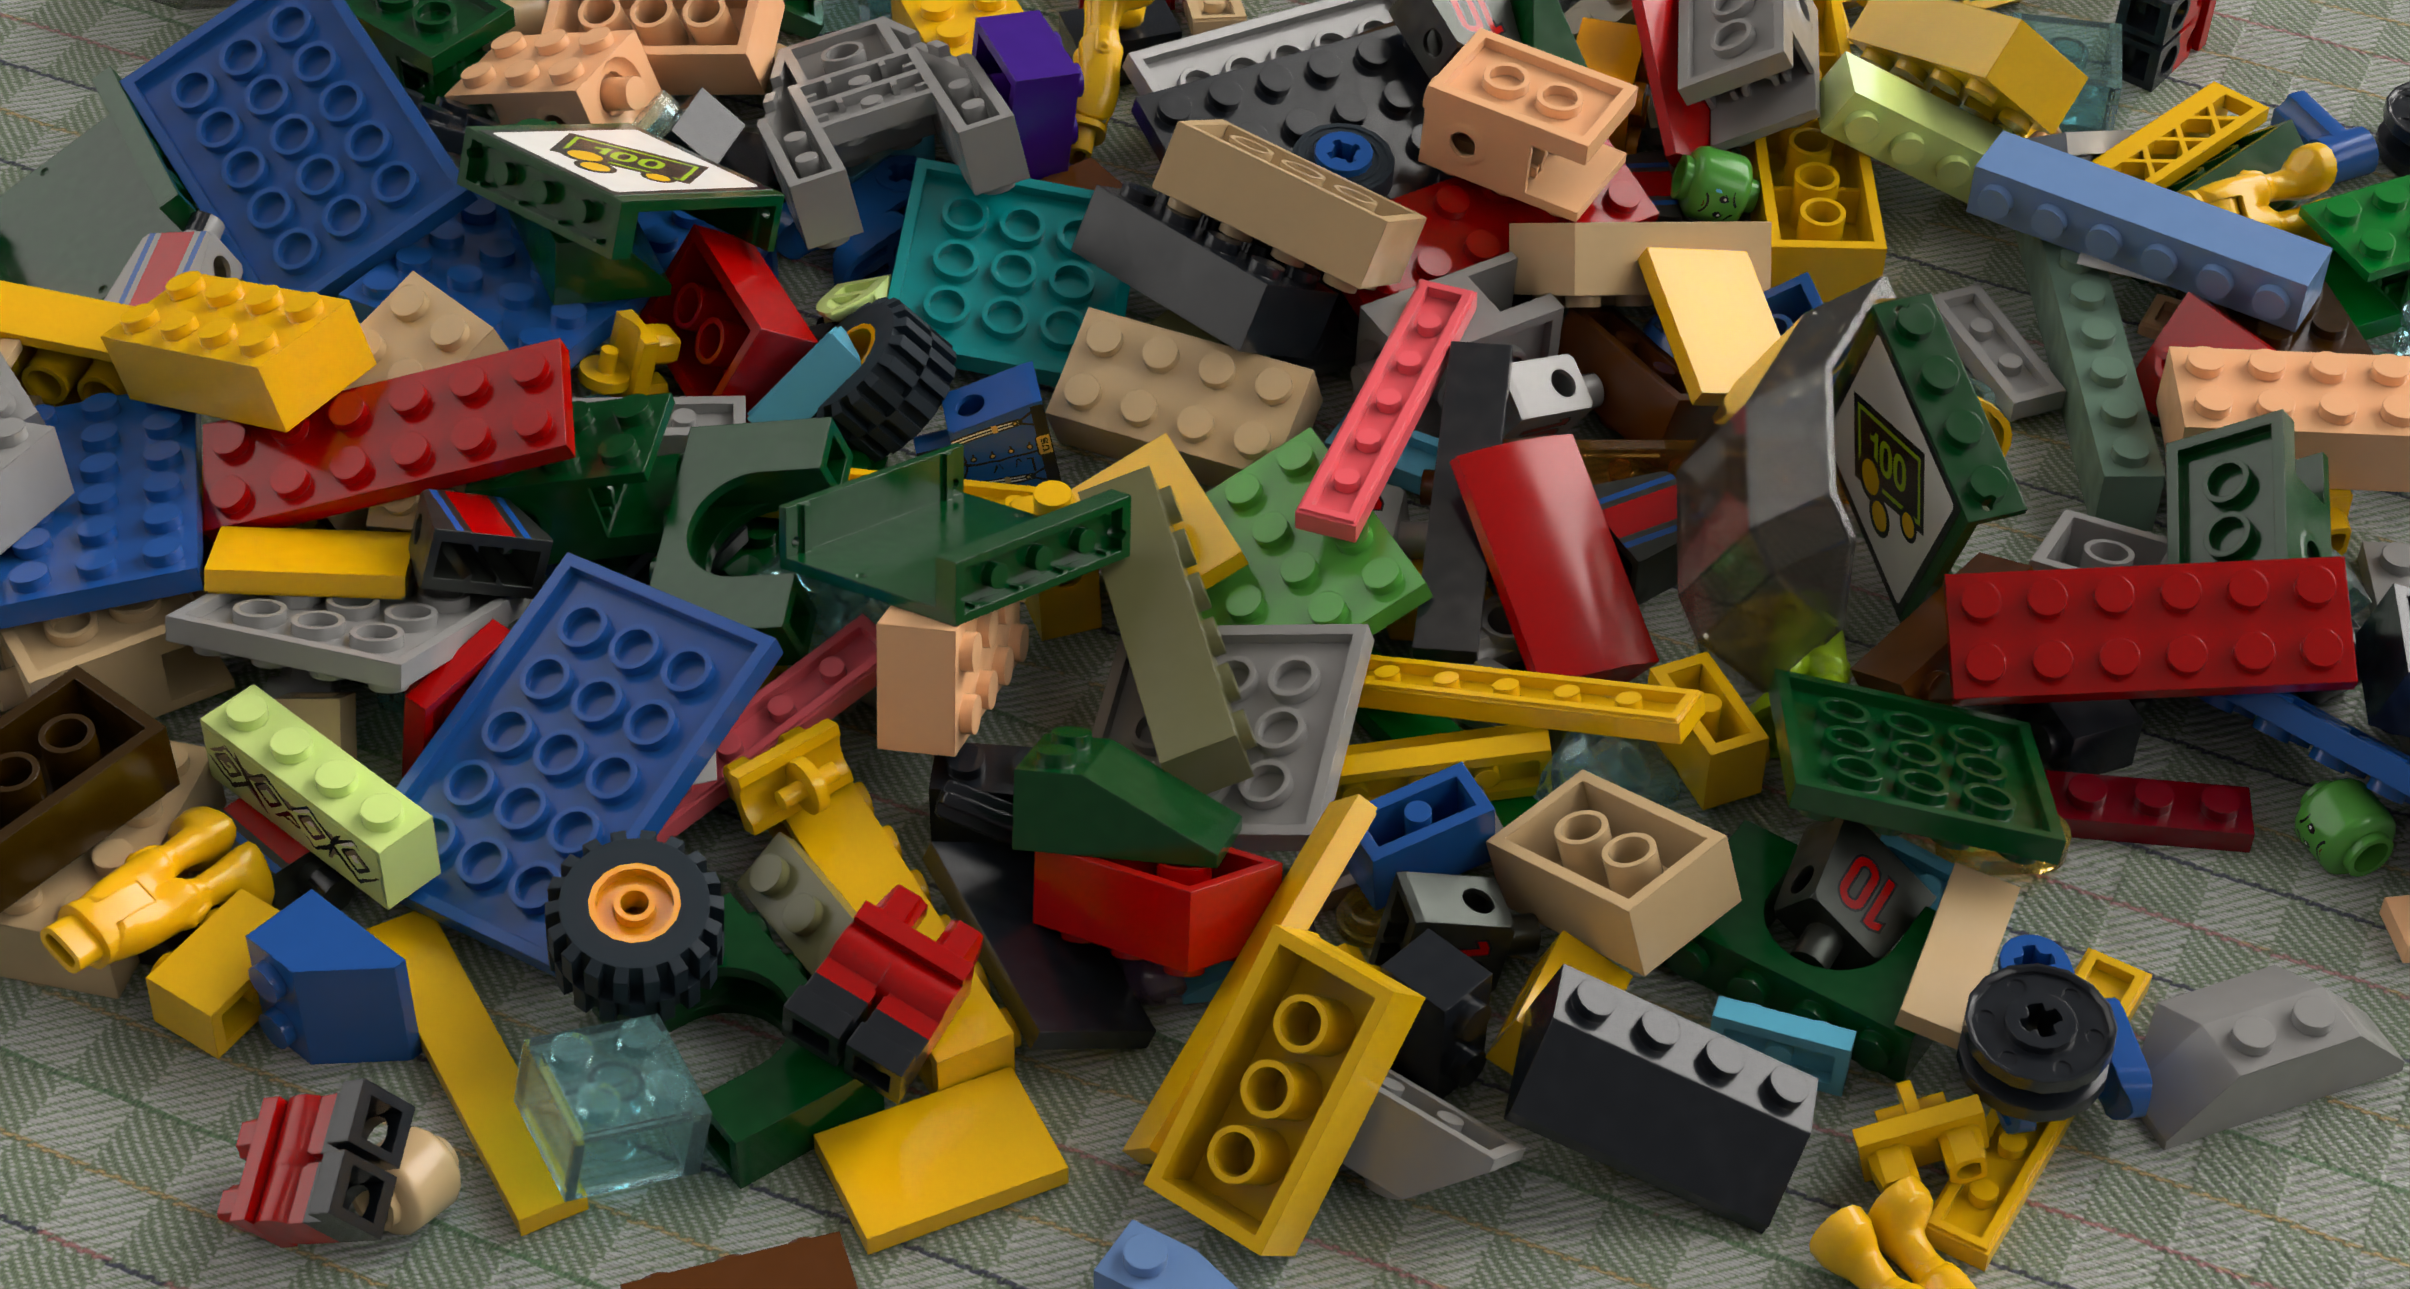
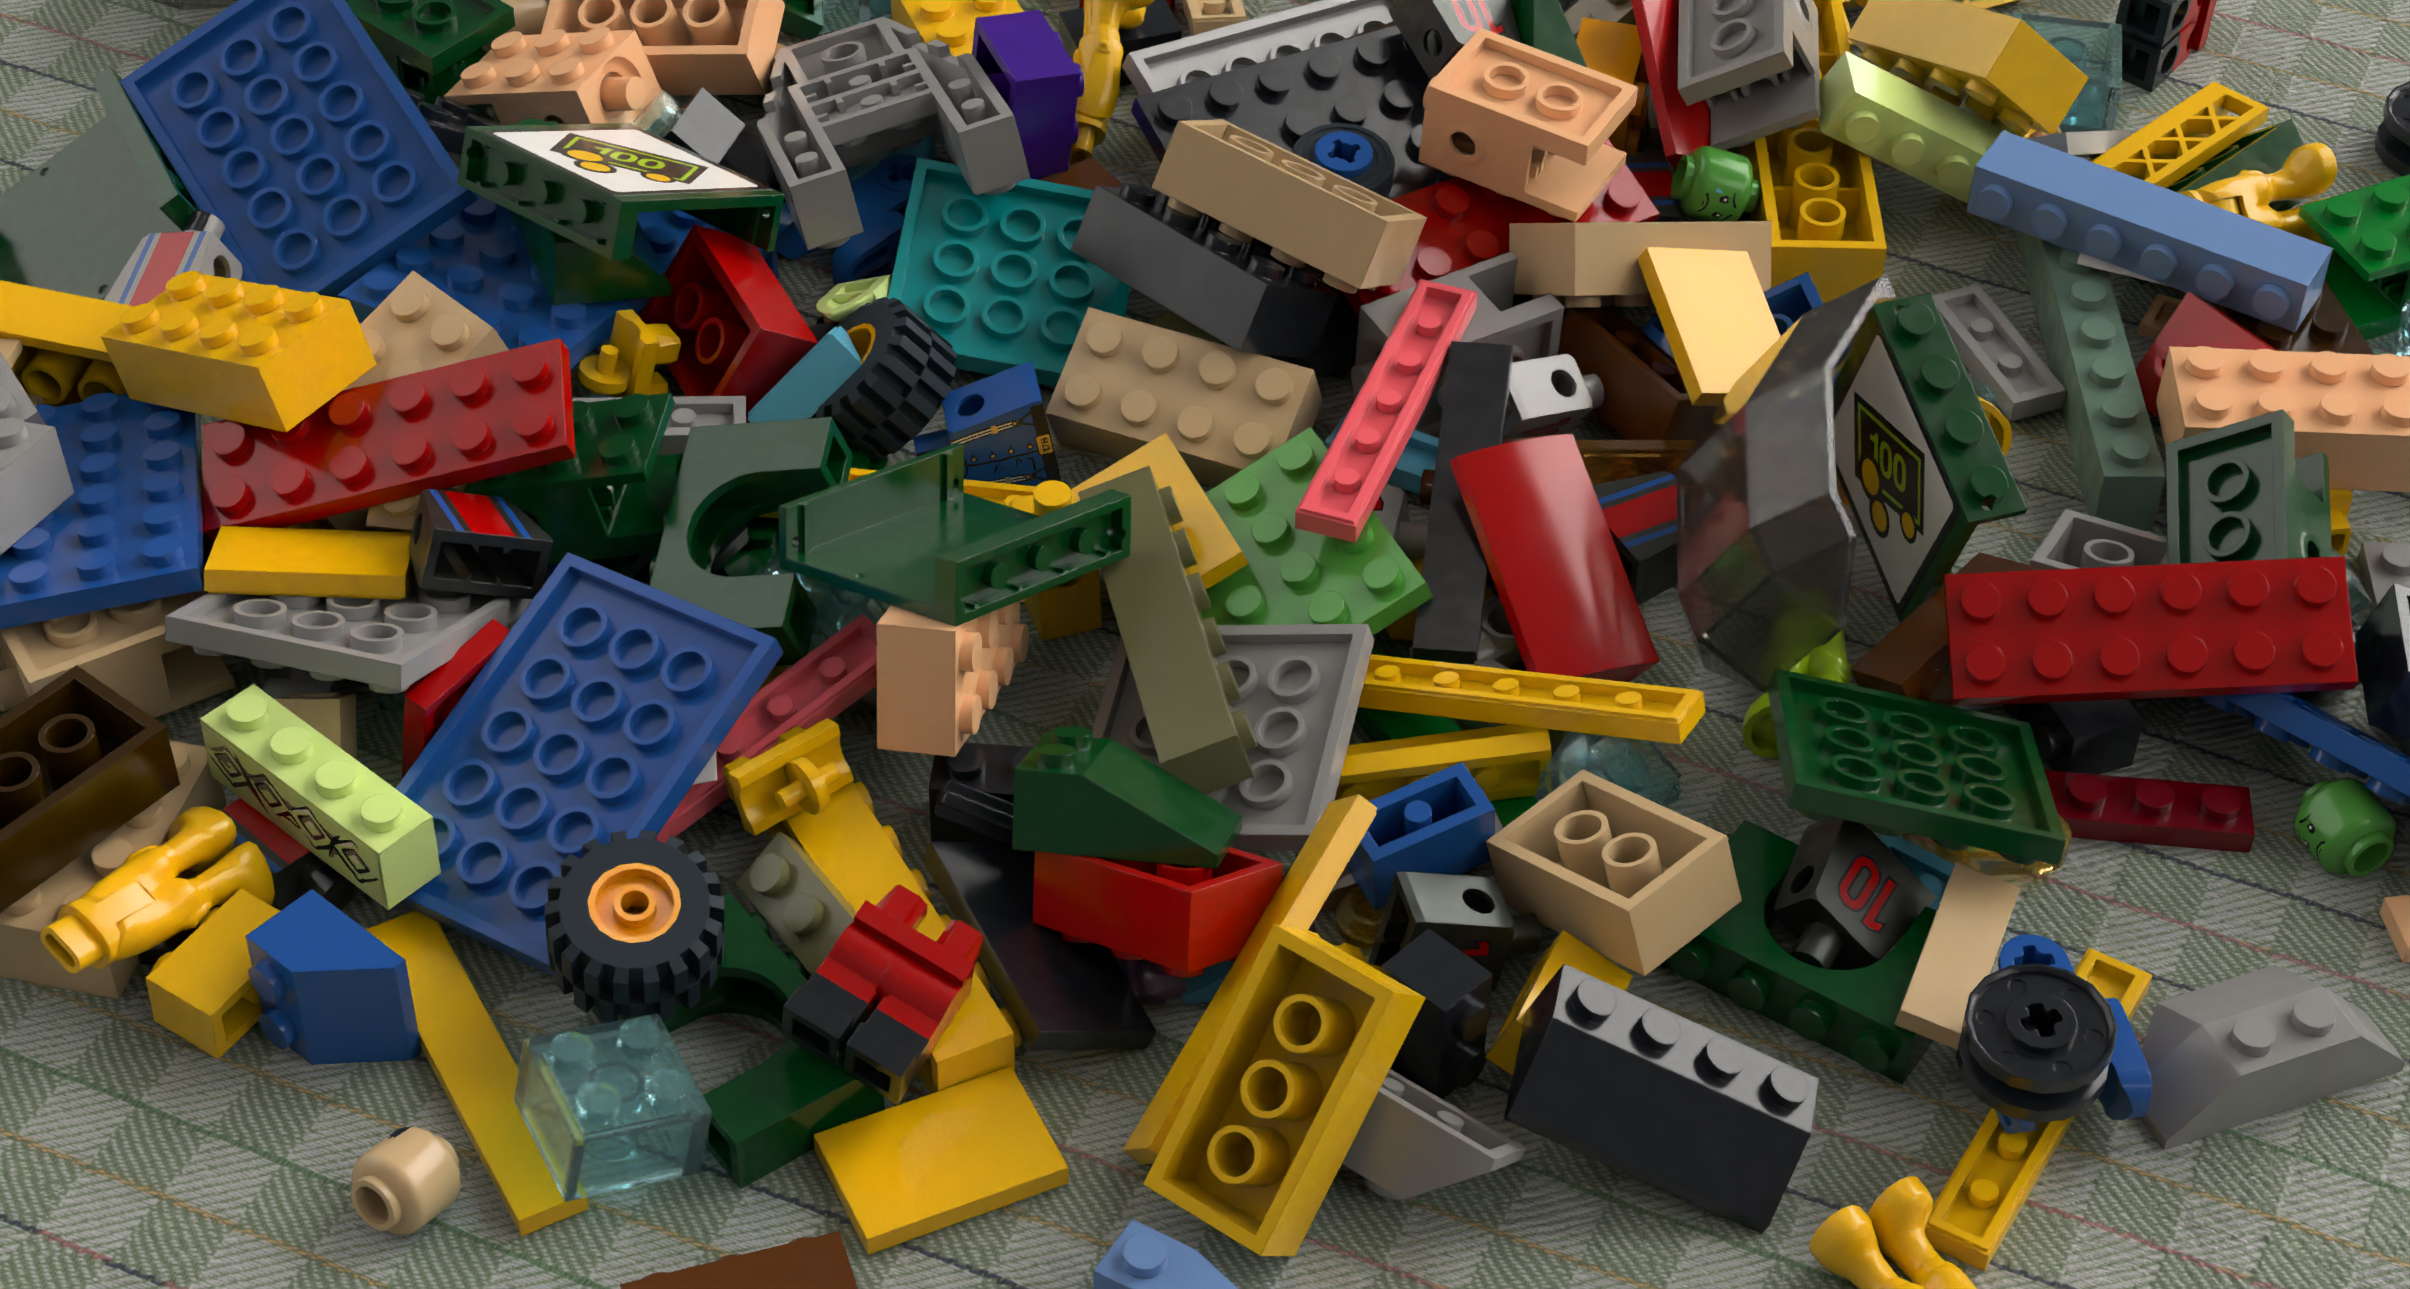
(313, 1161): hips -> none
(1727, 747): yellow brick -> none
(1794, 1040): medium azure plate -> none
(1921, 1134): yellow hips -> none
(2352, 147): blue piece -> none

